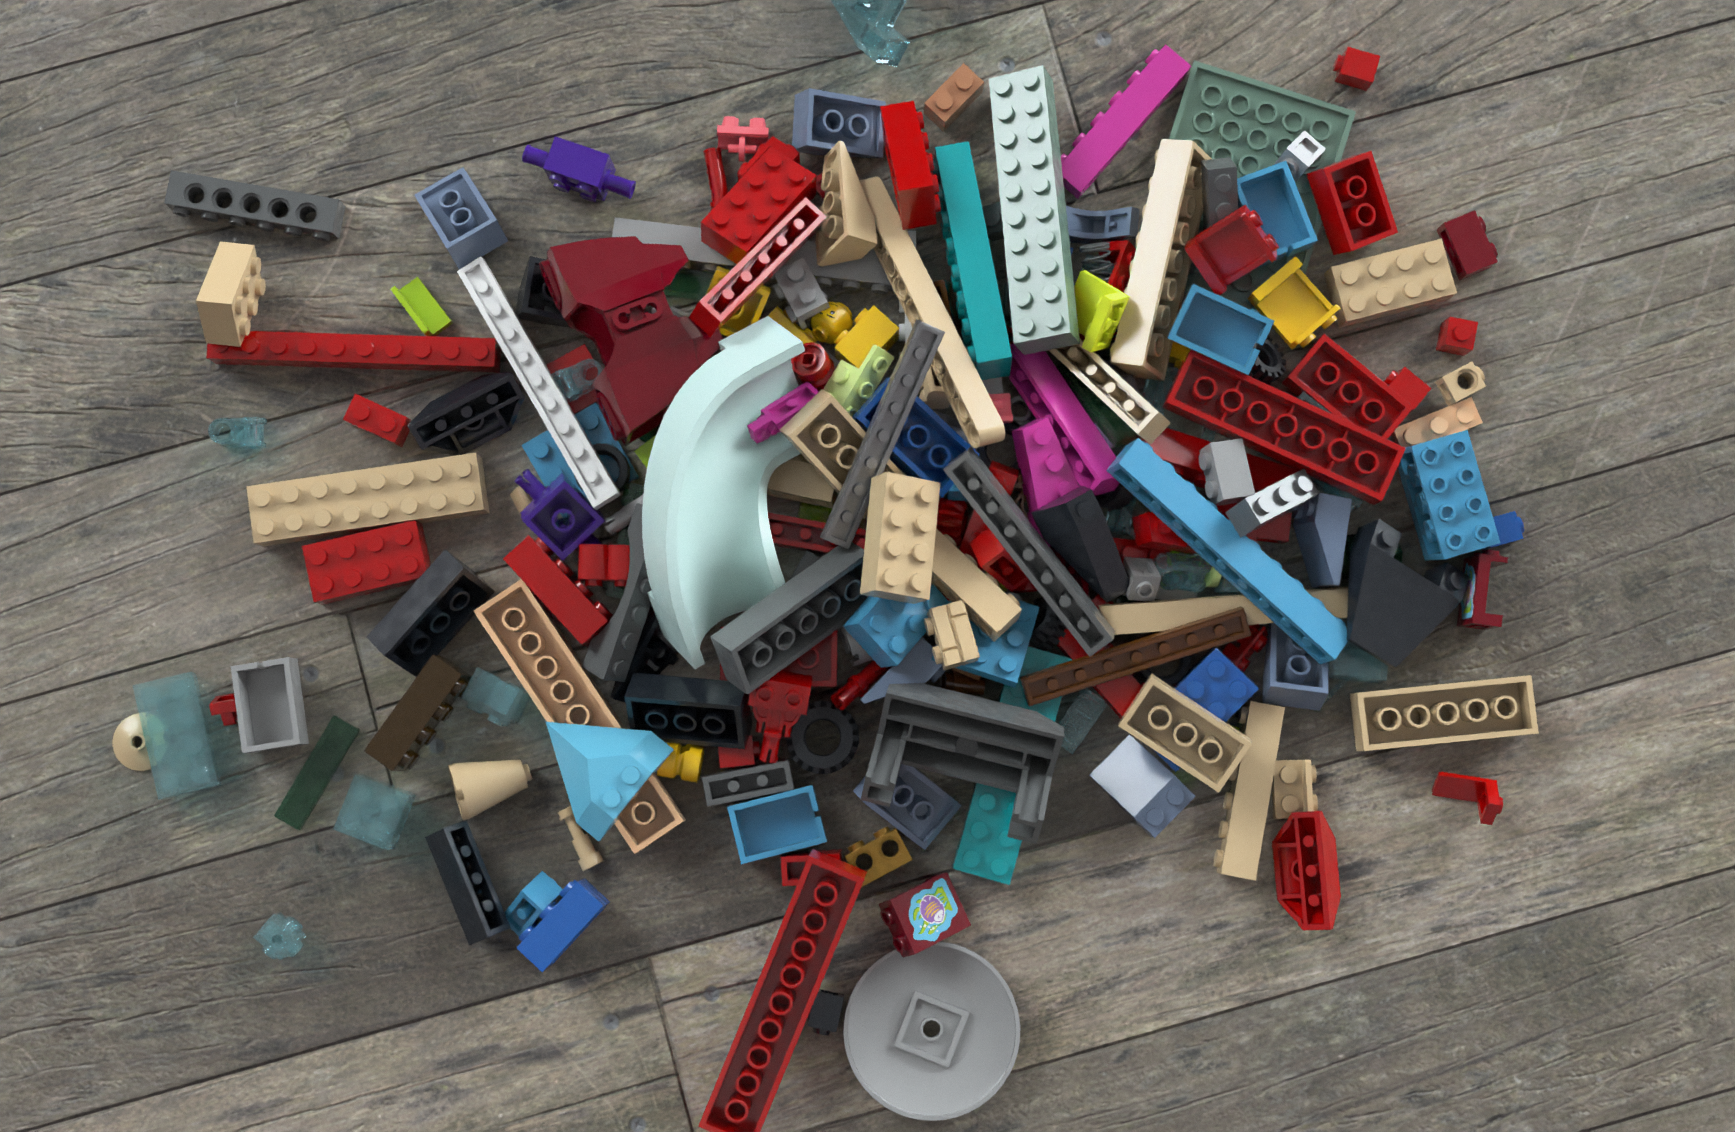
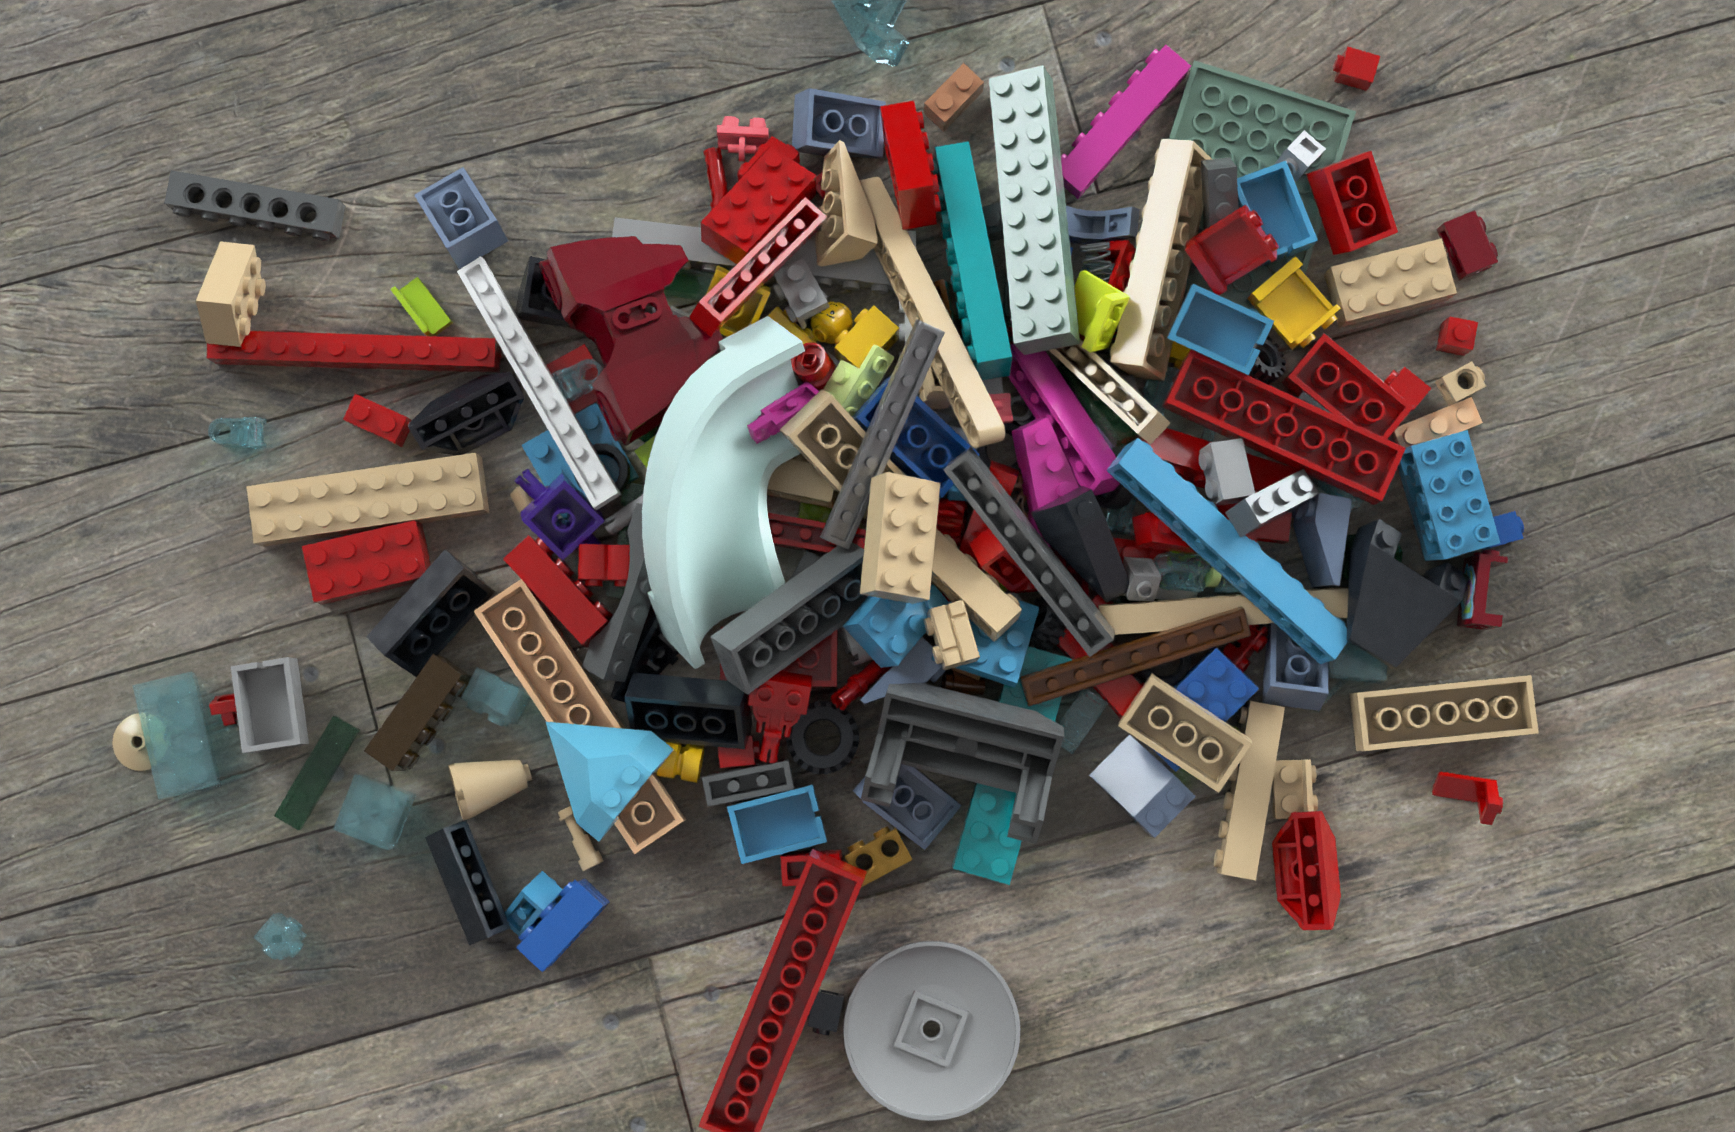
(579, 169): dark purple brick -> none
(924, 915): panel -> none

